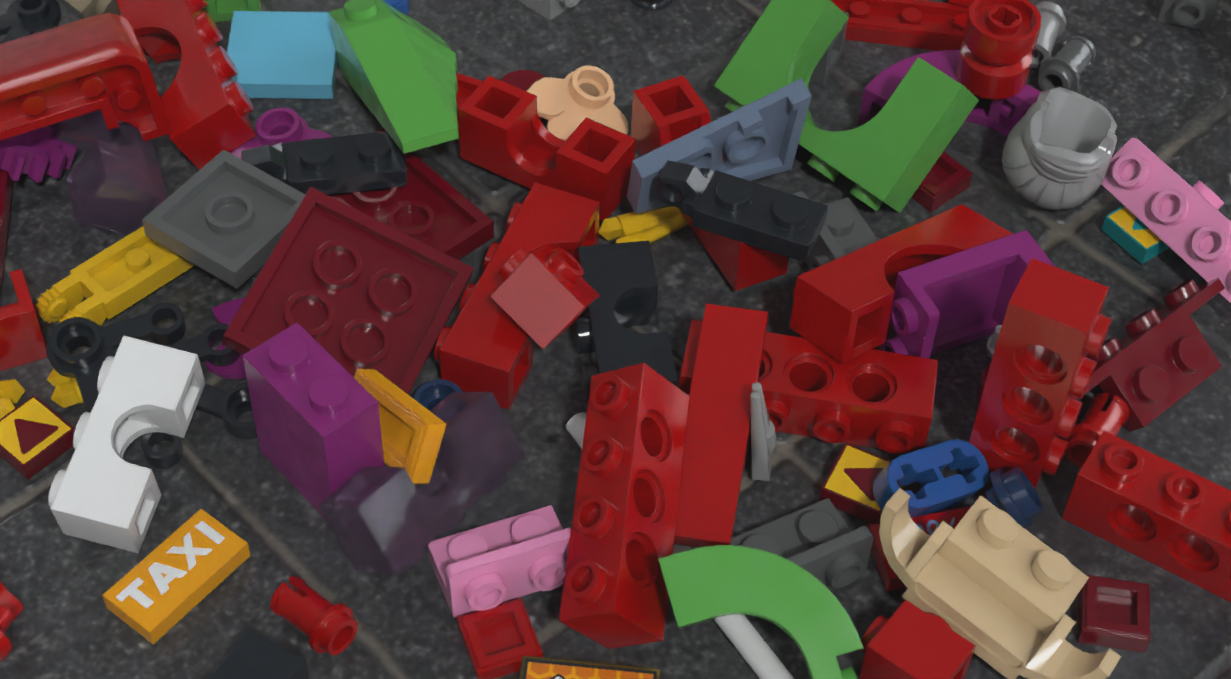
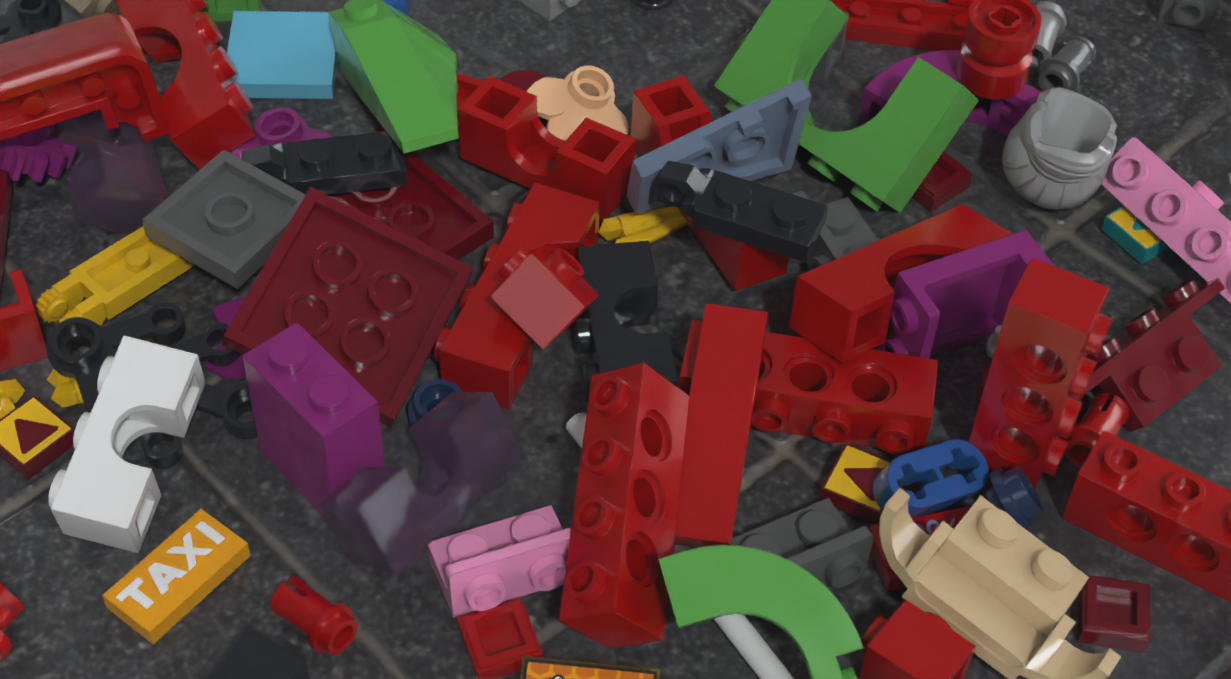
(407, 428): light orange tile -> none
(761, 434): light grey piece -> none

